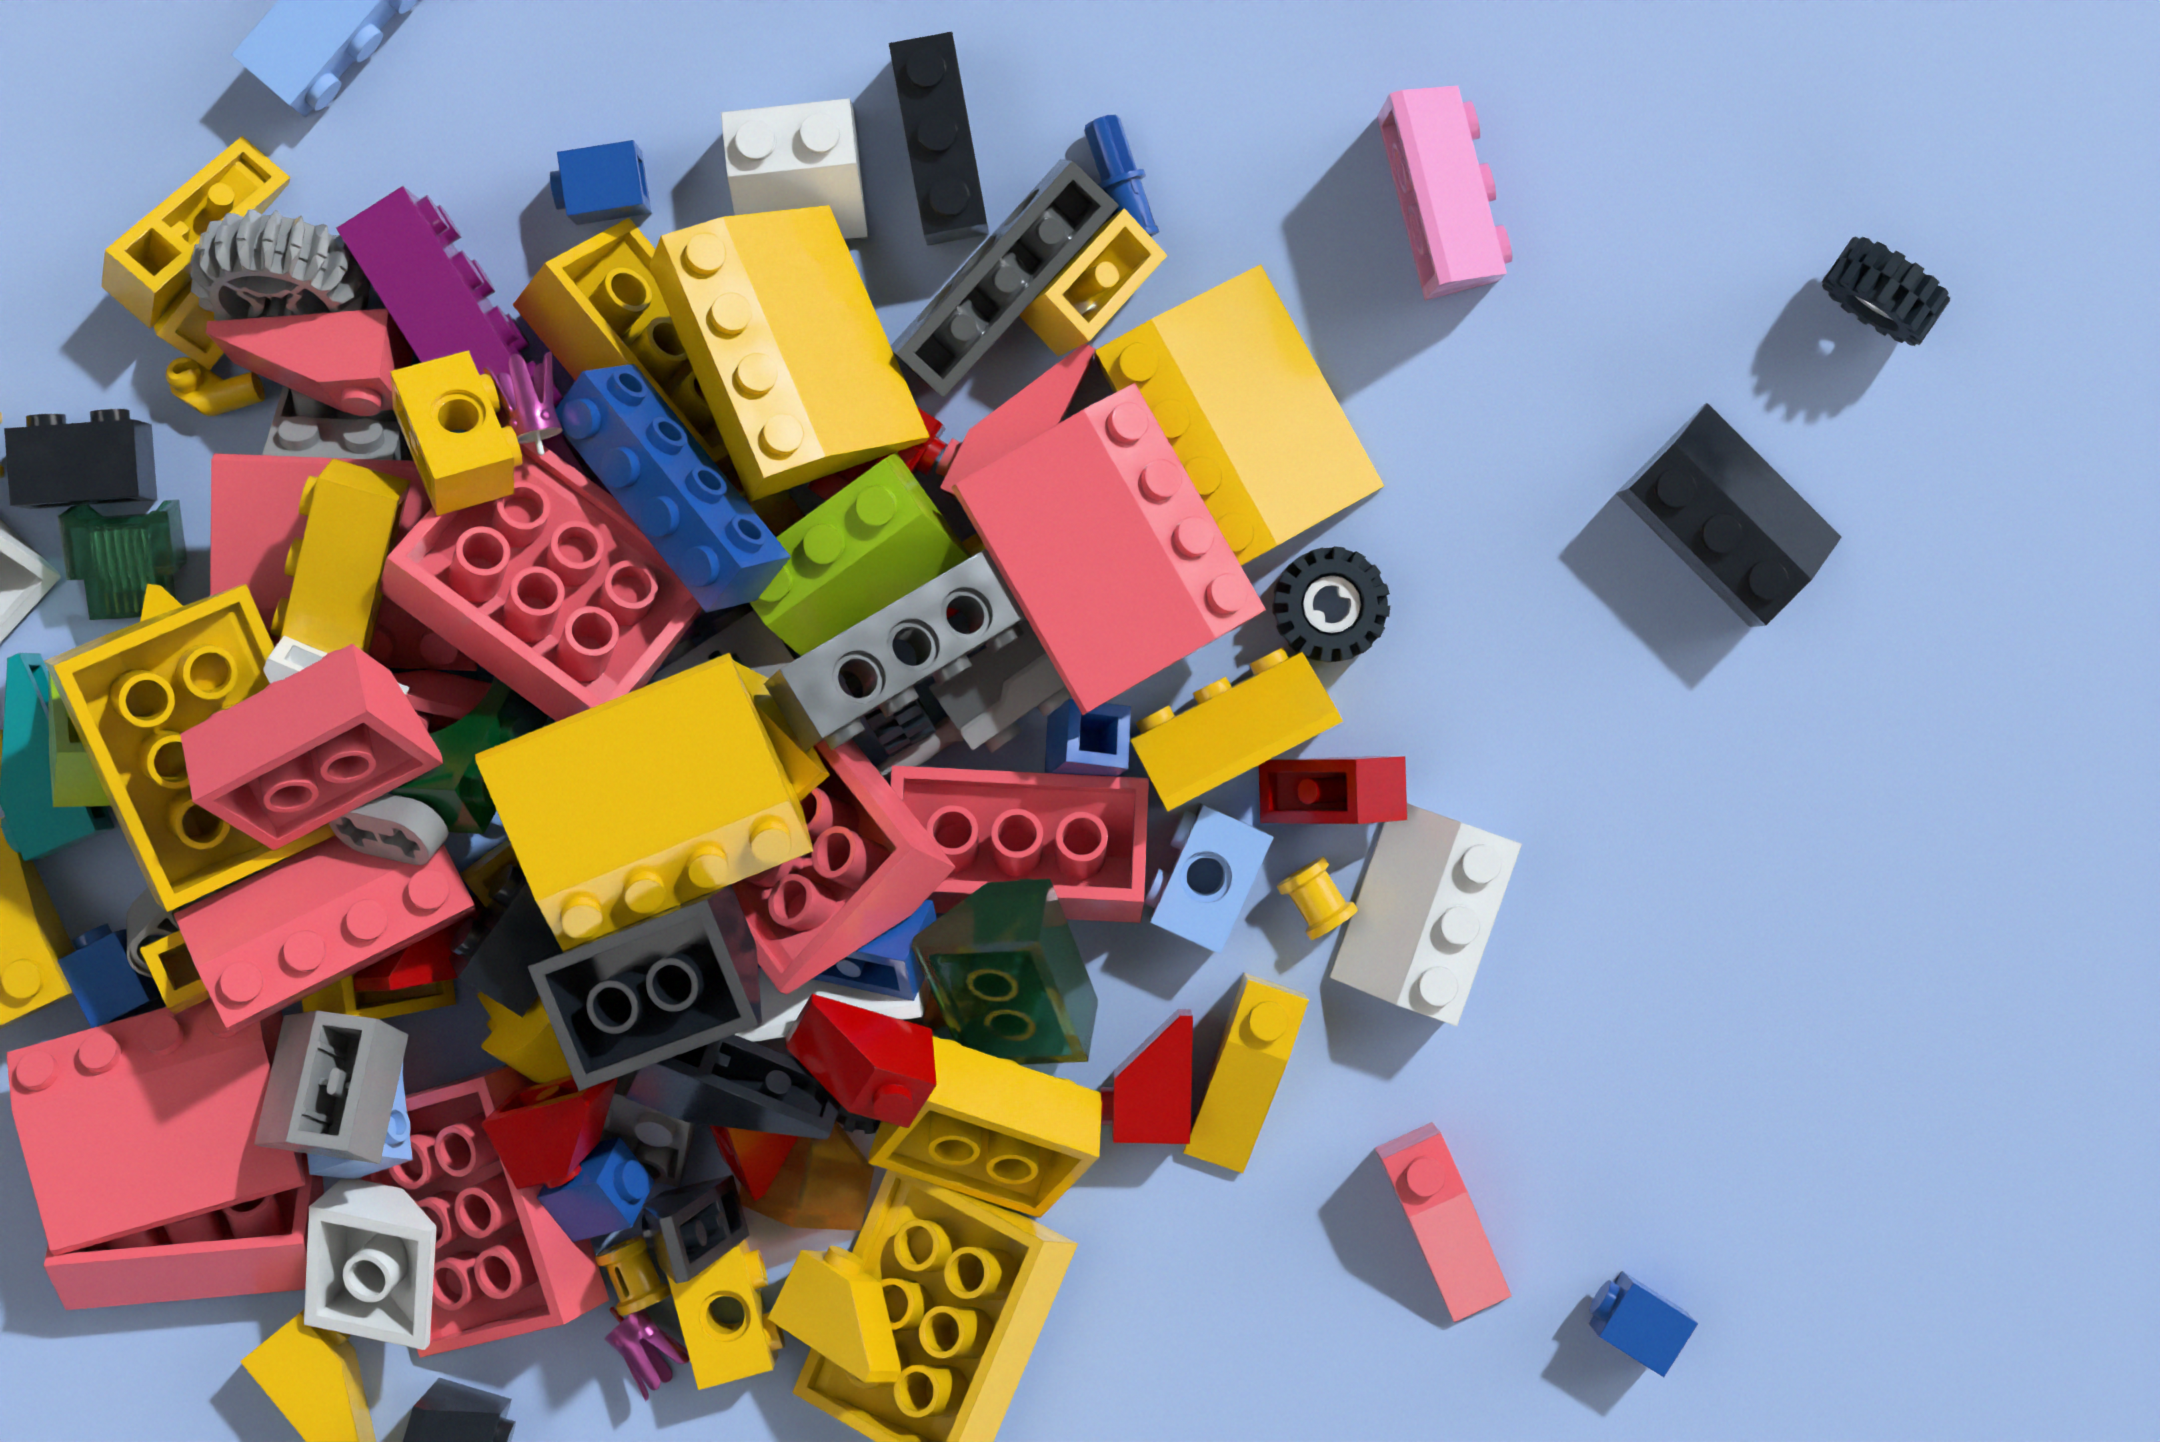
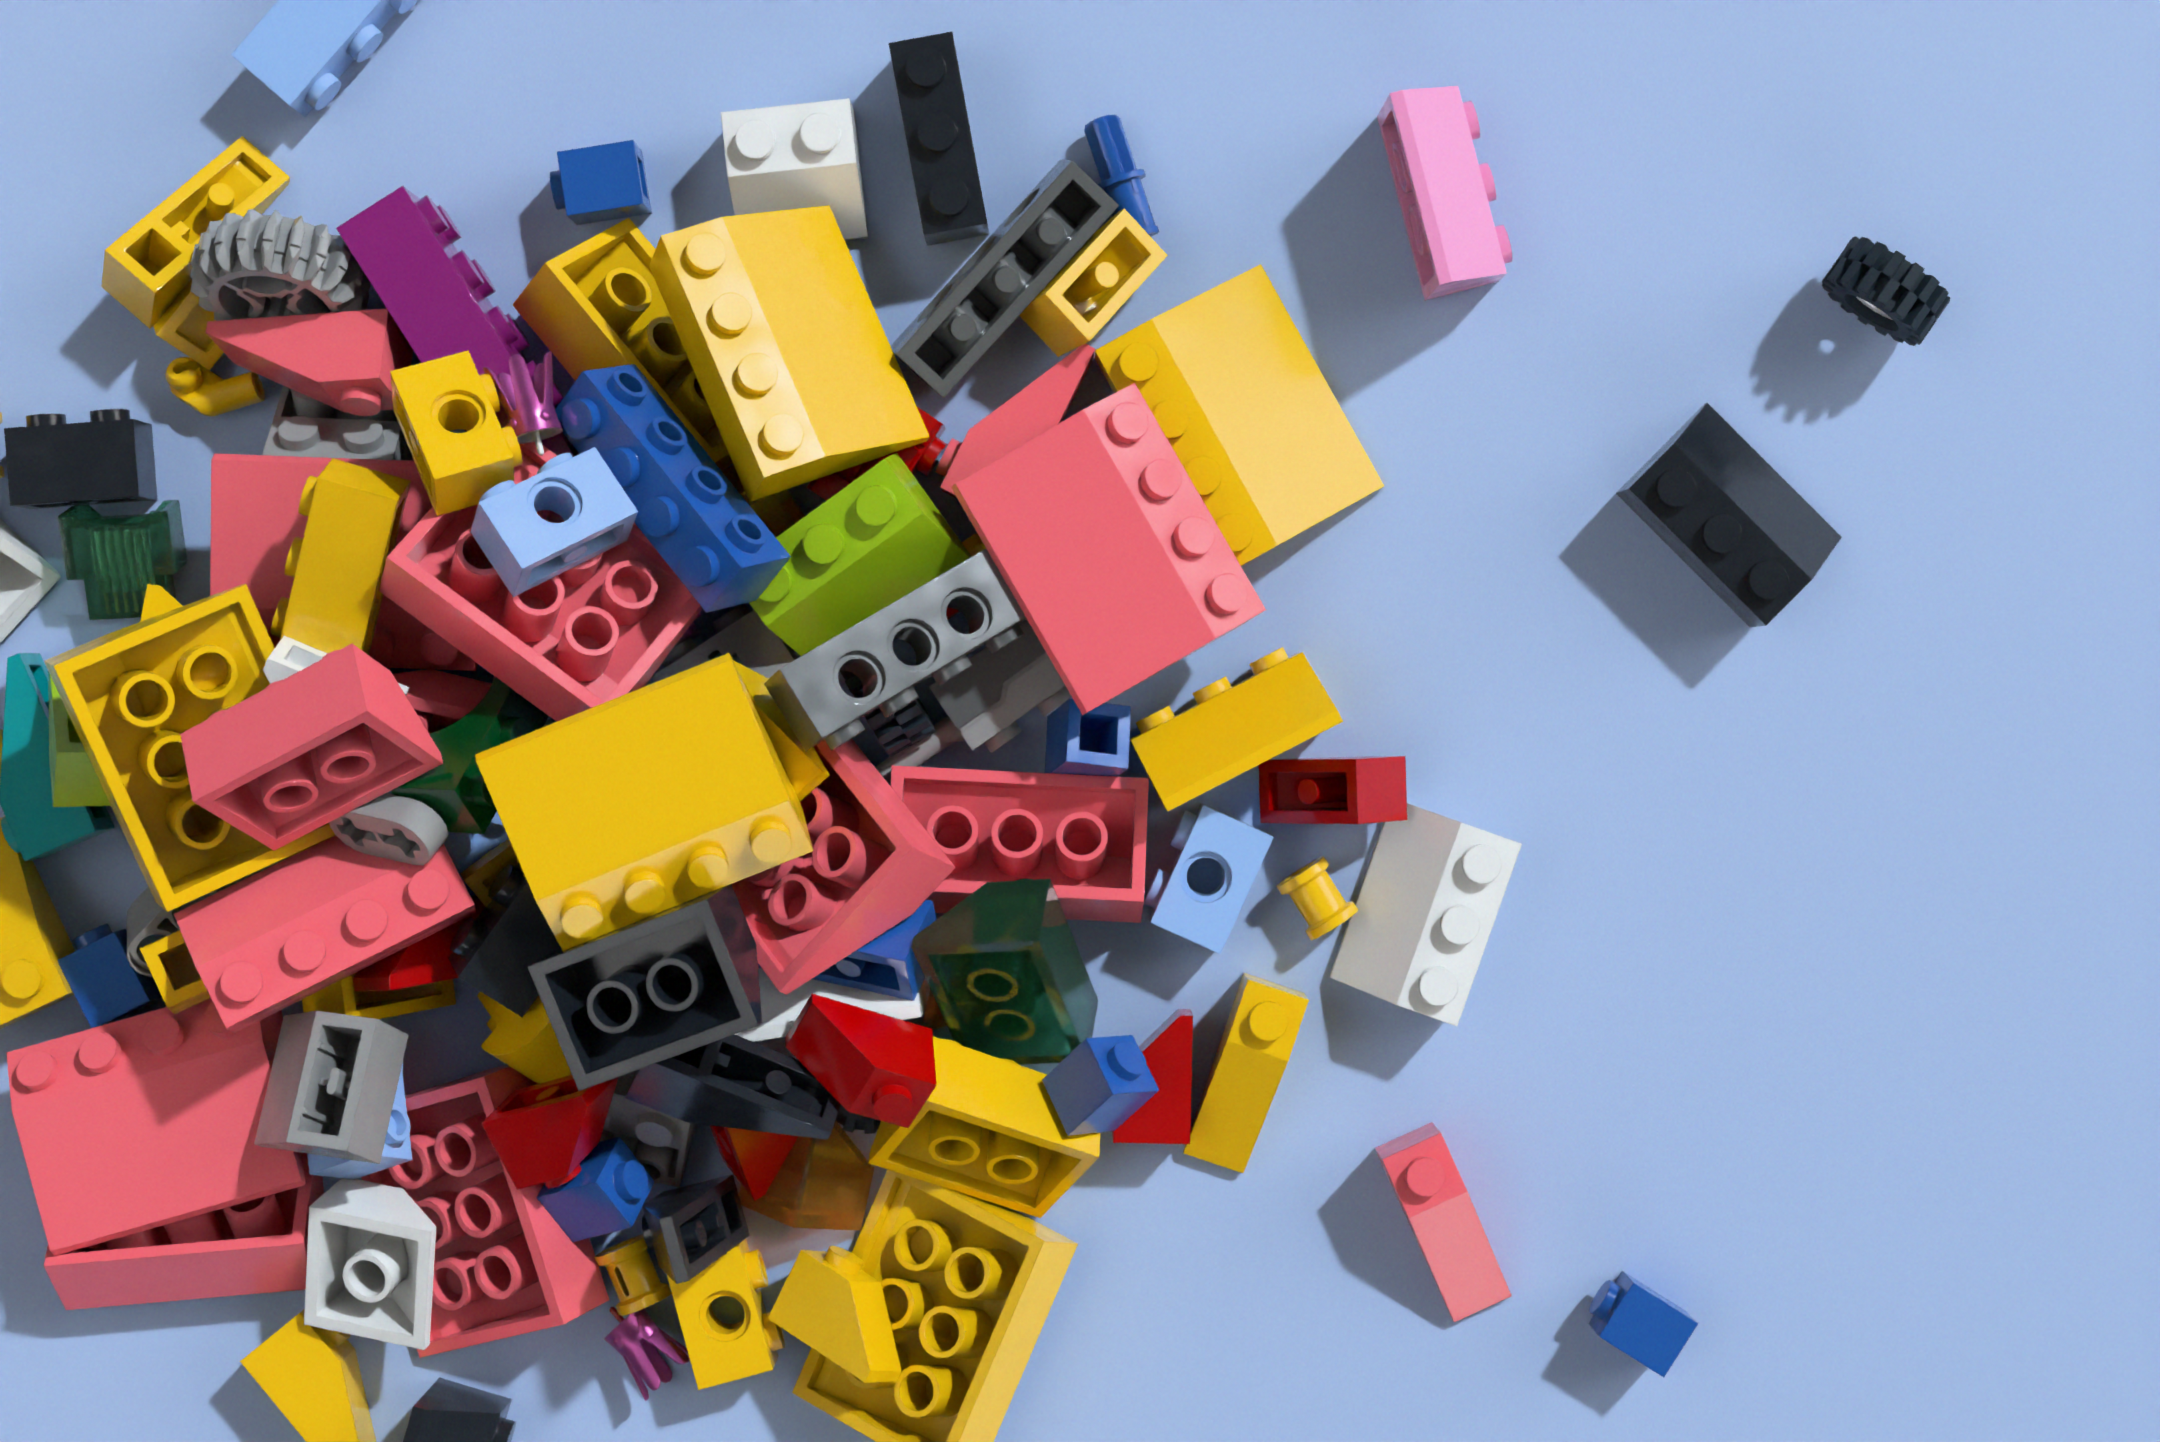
(532, 550): none -> light blue brick
(1100, 1084): none -> blue brick
(1306, 627): black bush -> none

